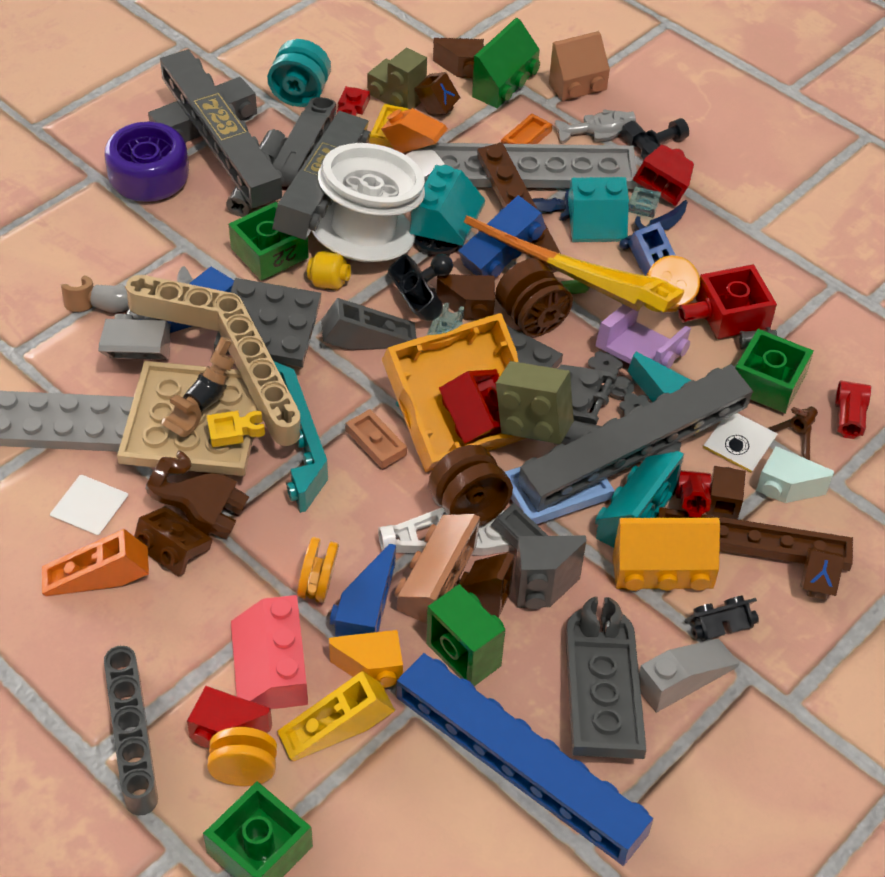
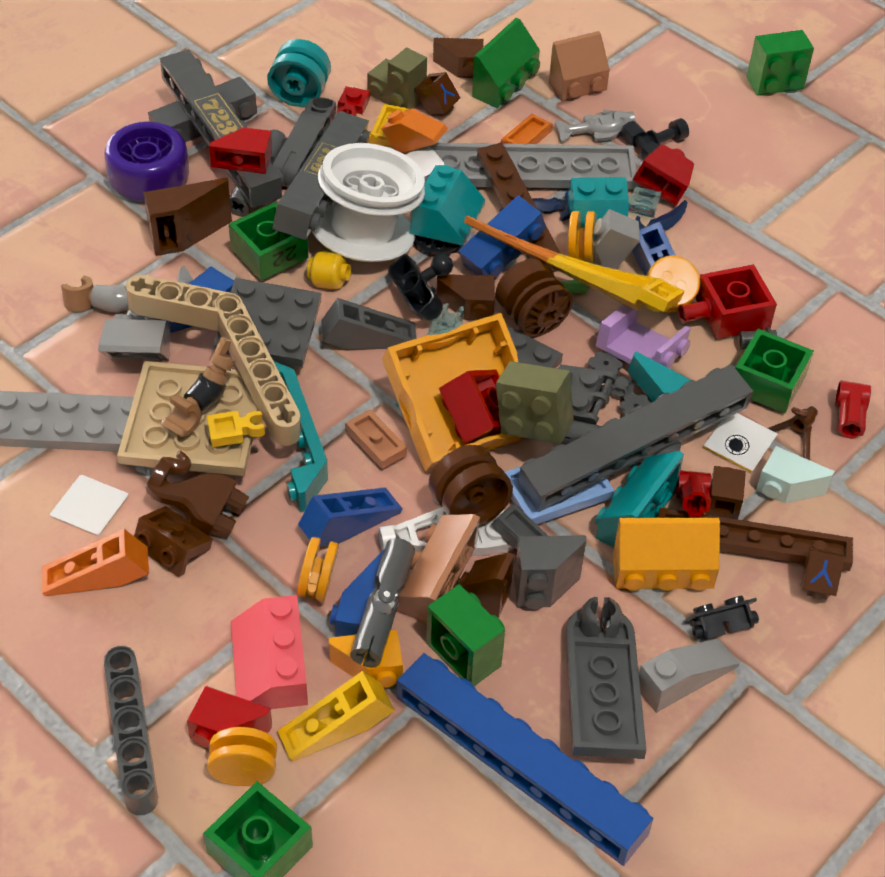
(186, 214): none -> reddish brown slope
(242, 151): none -> red slope
(347, 514): none -> blue slope
(389, 582): none -> dark grey piece
(582, 240): none -> light orange head
(615, 238): none -> light grey slope
(780, 62): none -> green brick

